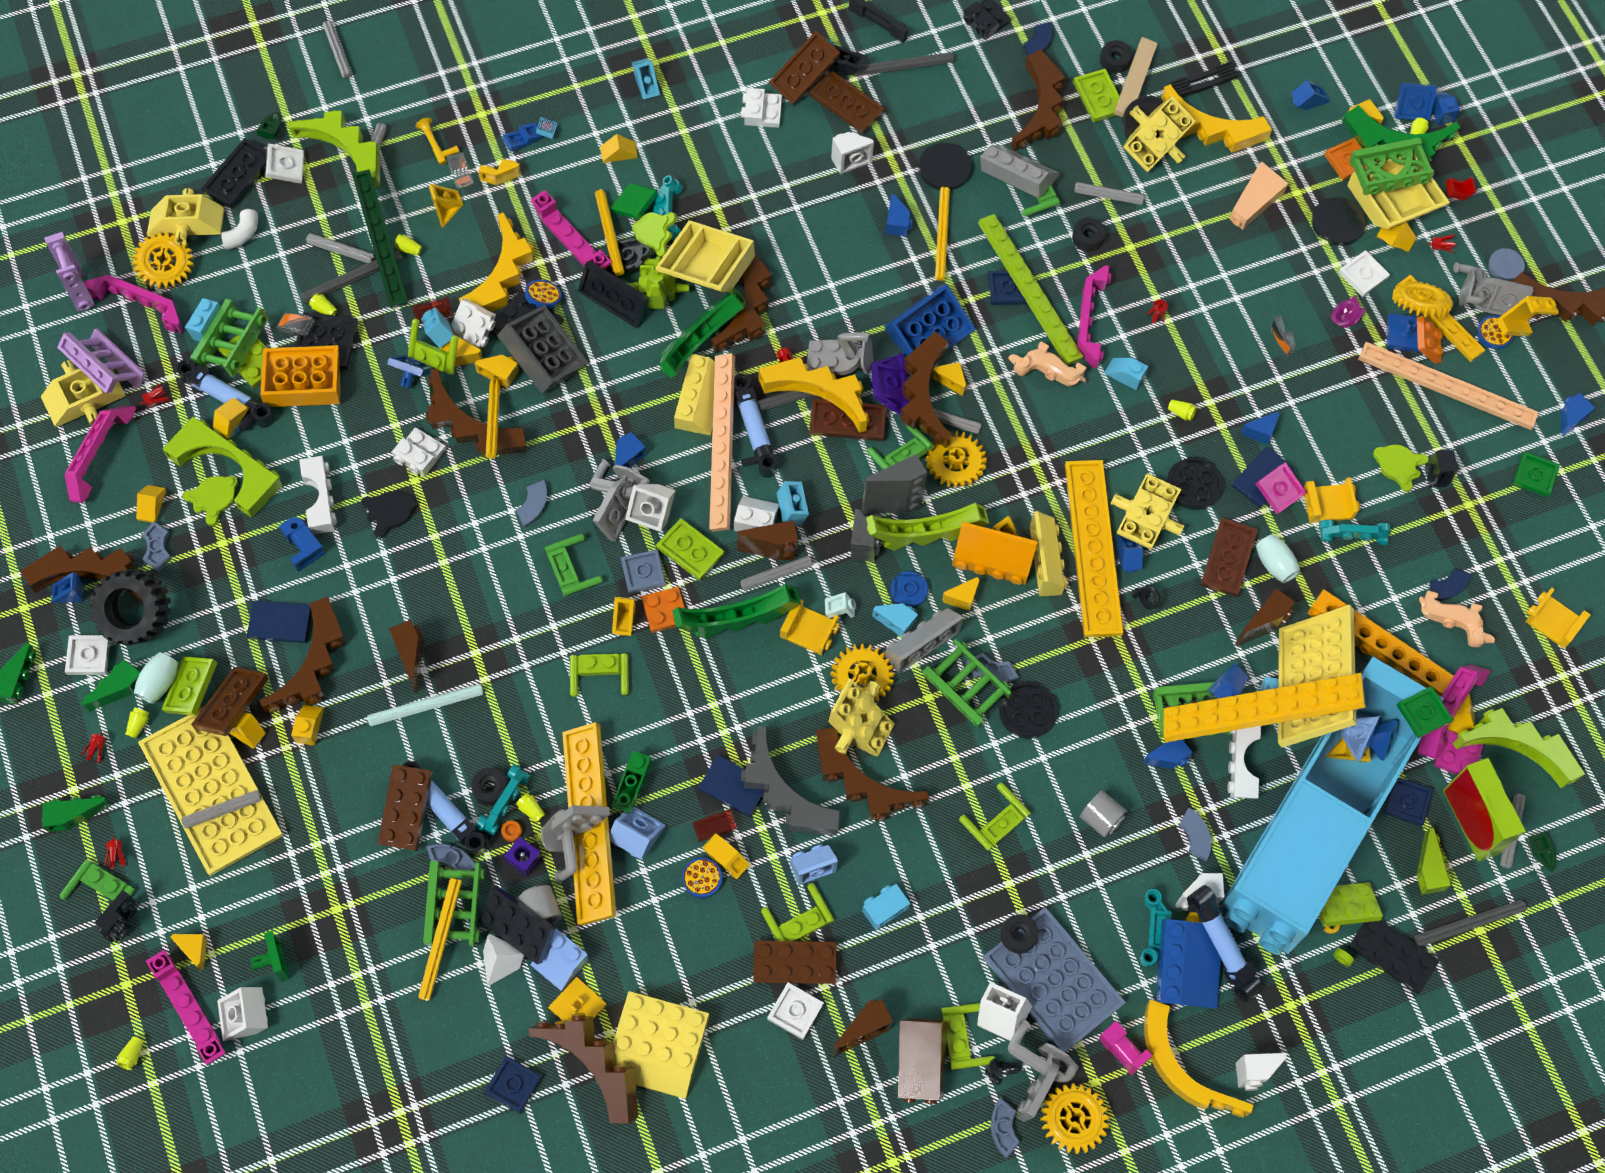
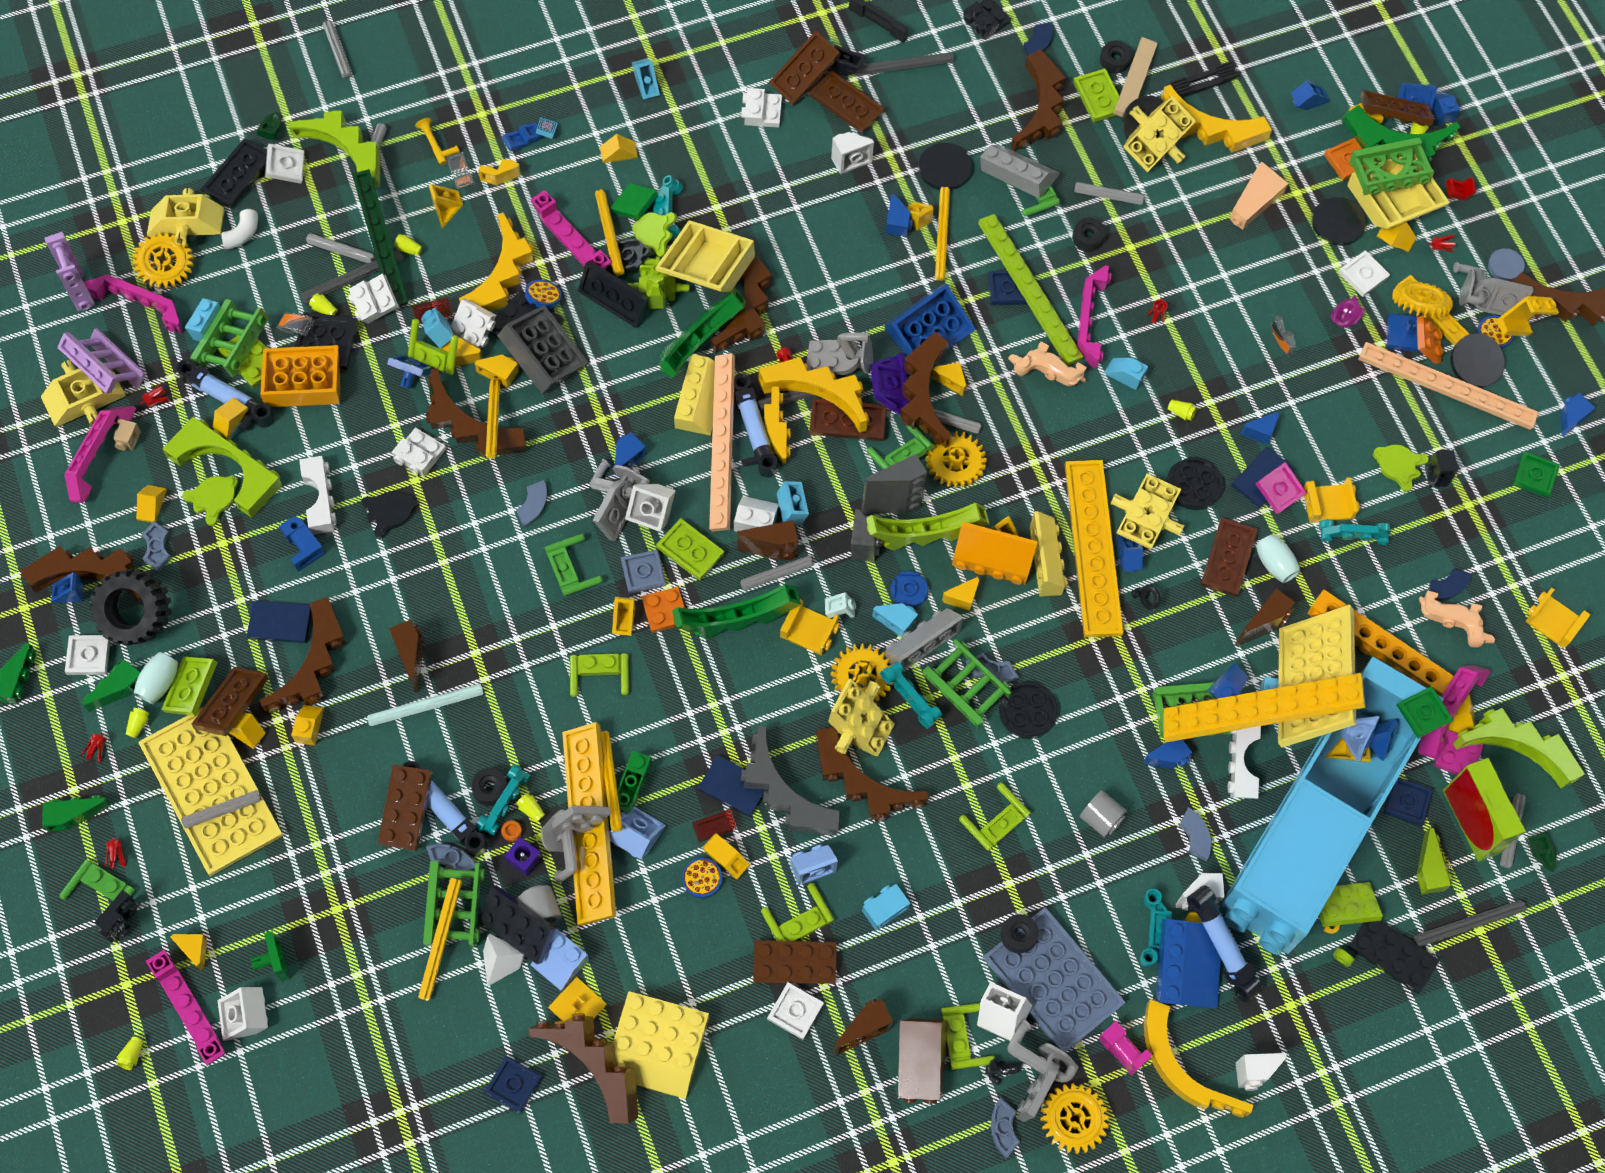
(126, 435): none -> tan brick
(372, 299): none -> white plate
(610, 783): none -> yellow axle
(775, 427): none -> yellow slope
(907, 690): none -> teal plate
(920, 214): none -> yellow slope
(1396, 107): none -> reddish brown plate
(1477, 360): none -> black tile

